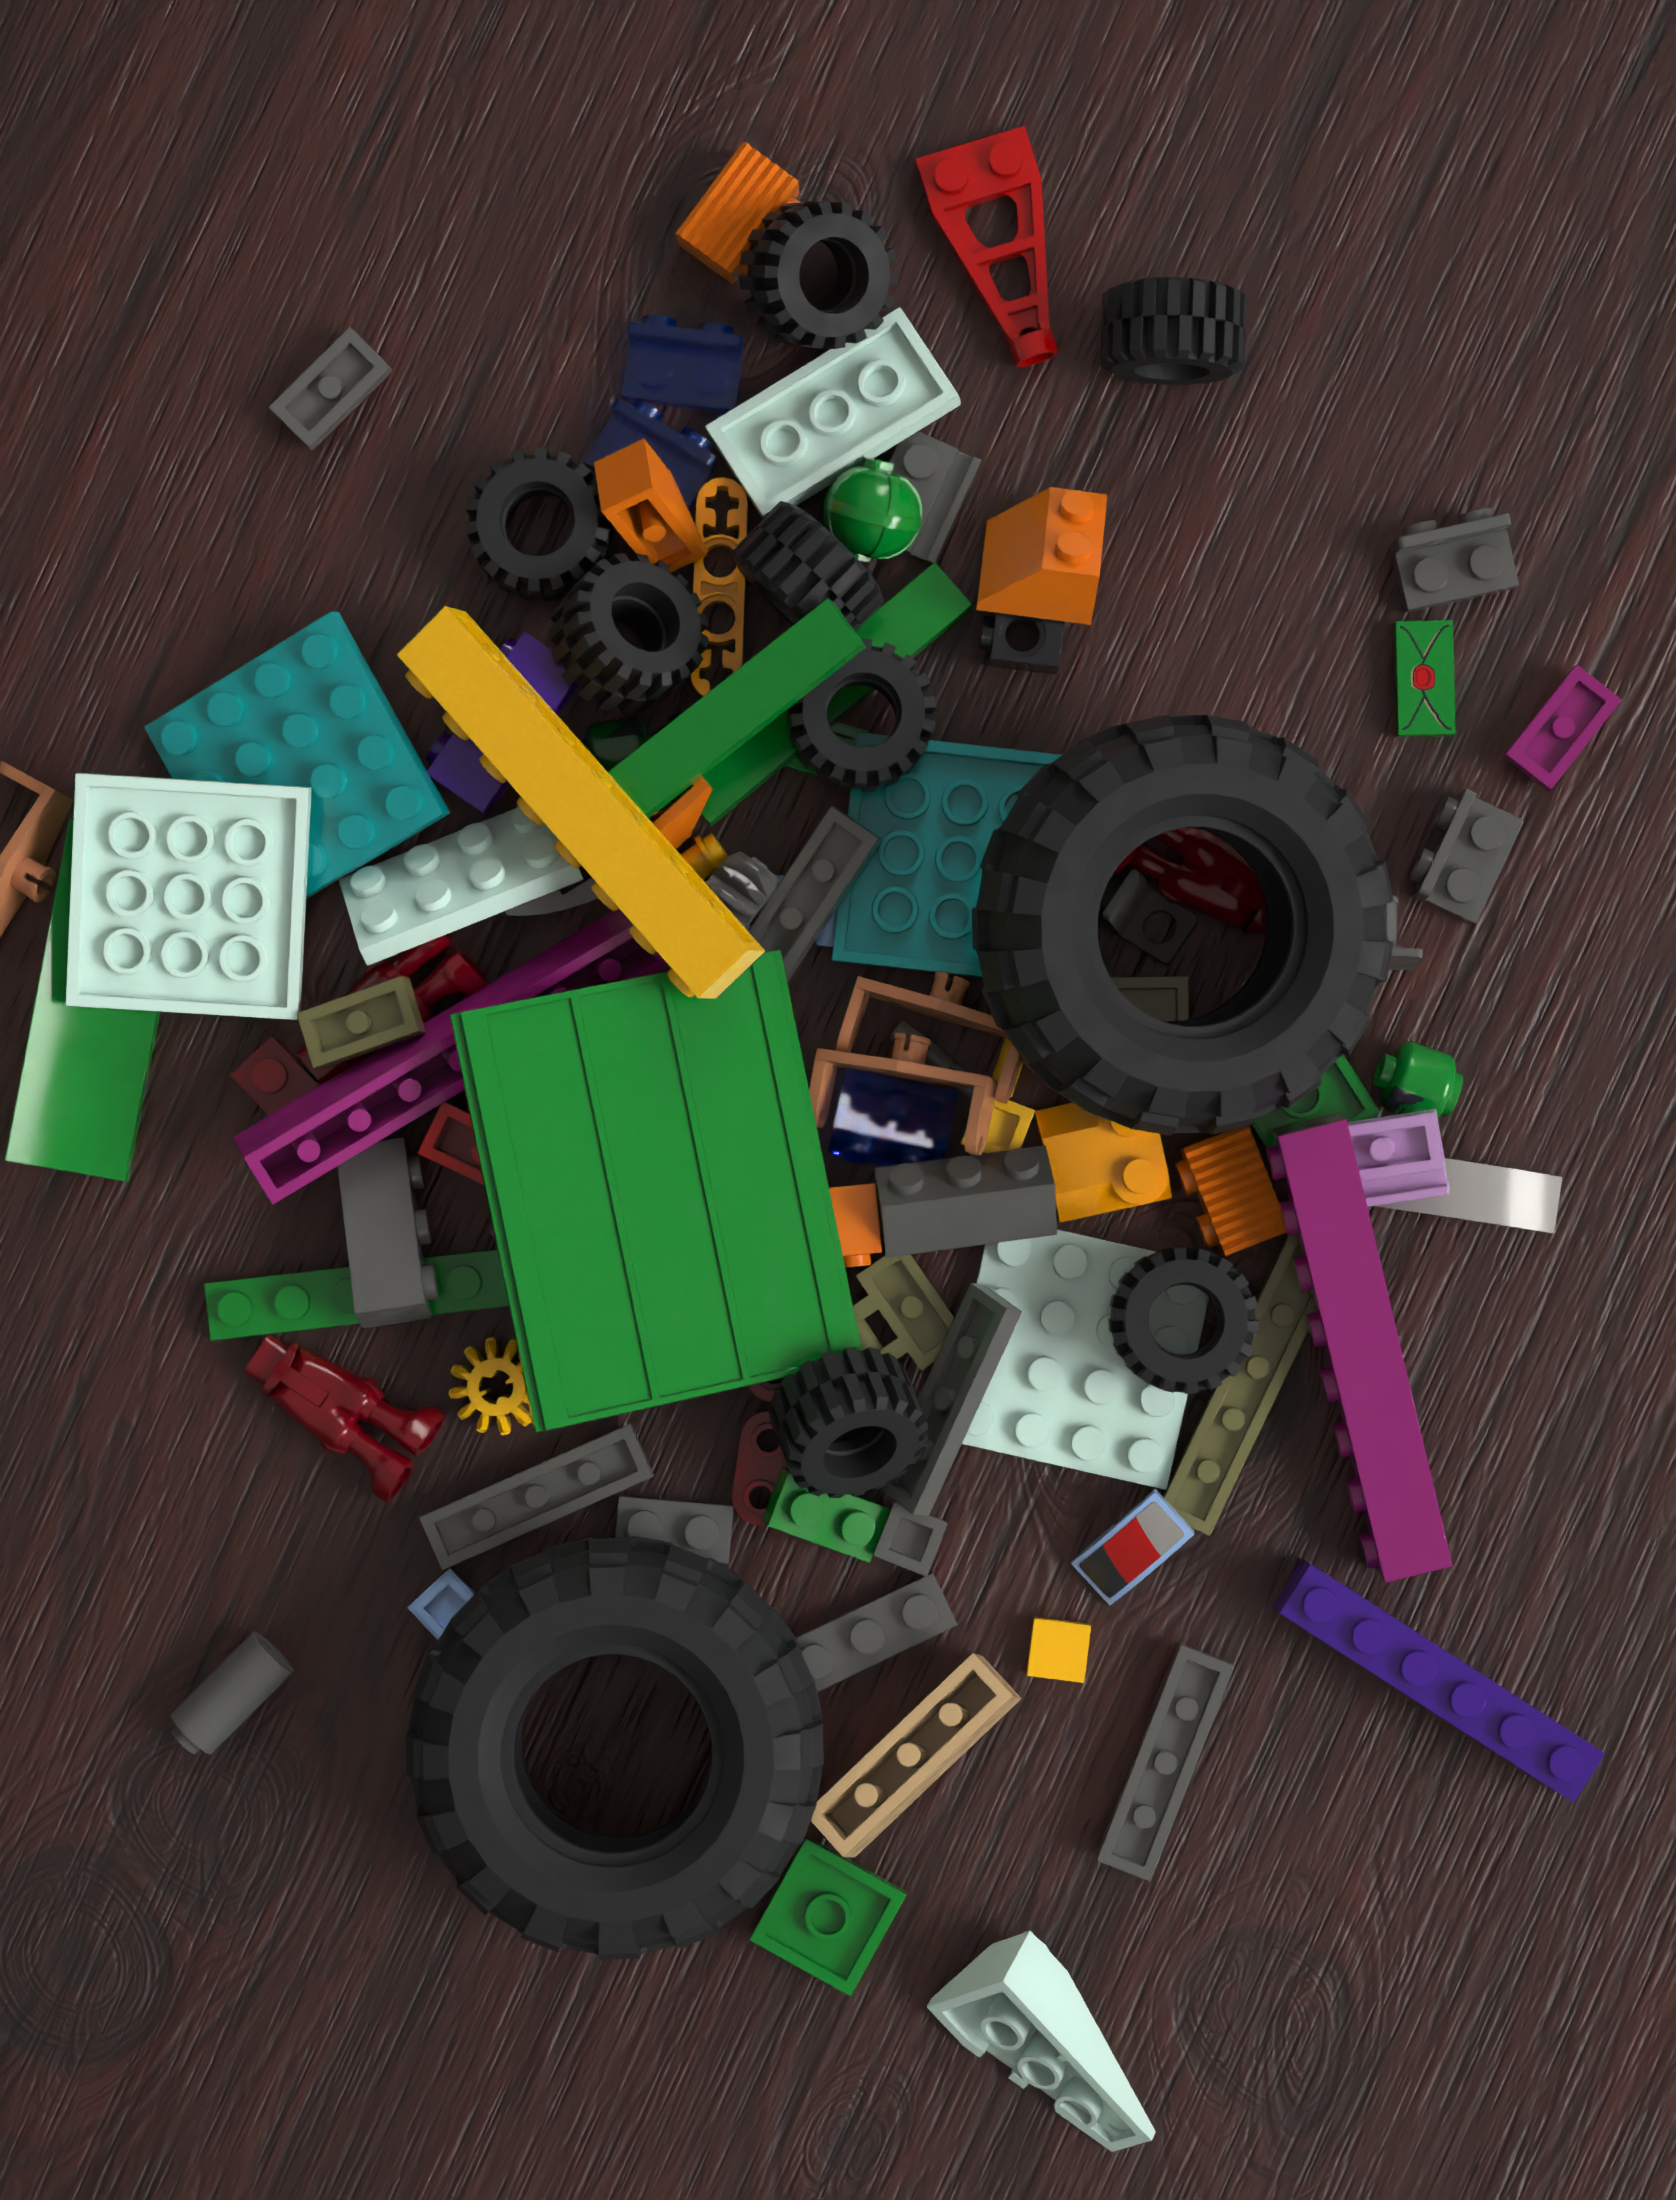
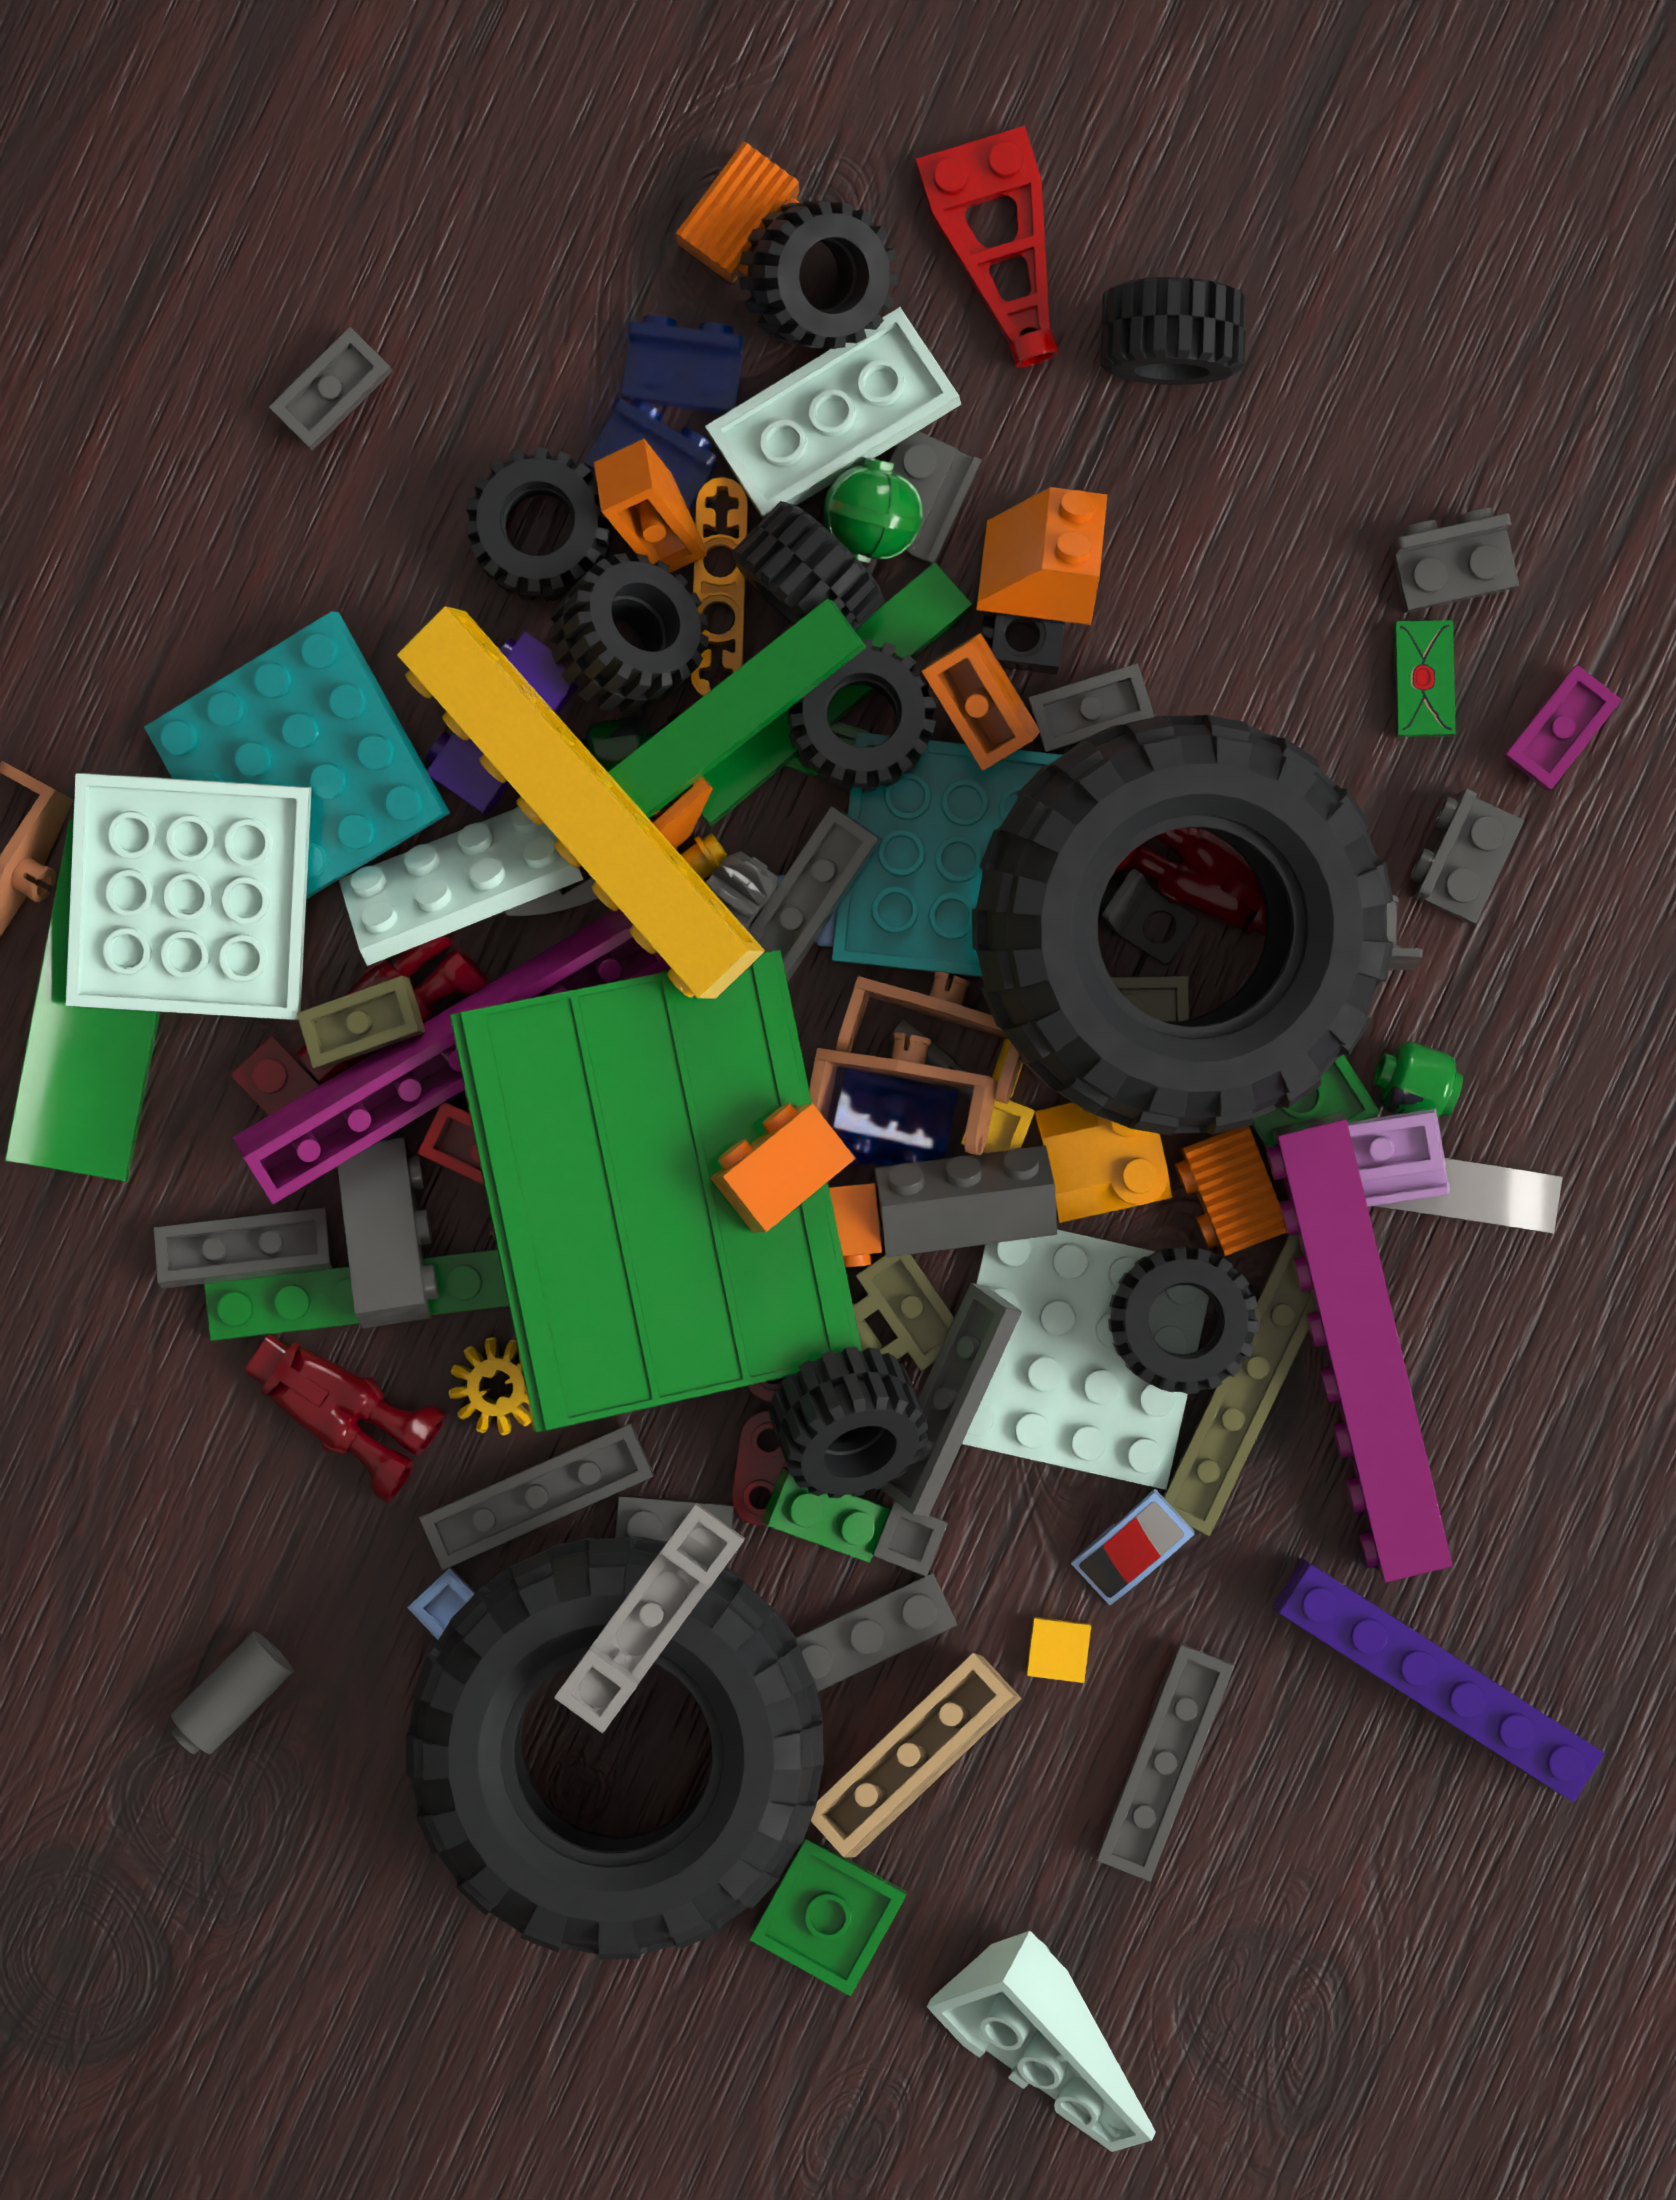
(243, 1248): none -> dark grey plate
(649, 1617): none -> light grey slope
(781, 1166): none -> orange brick
(981, 701): none -> orange brick
(1089, 707): none -> dark grey plate

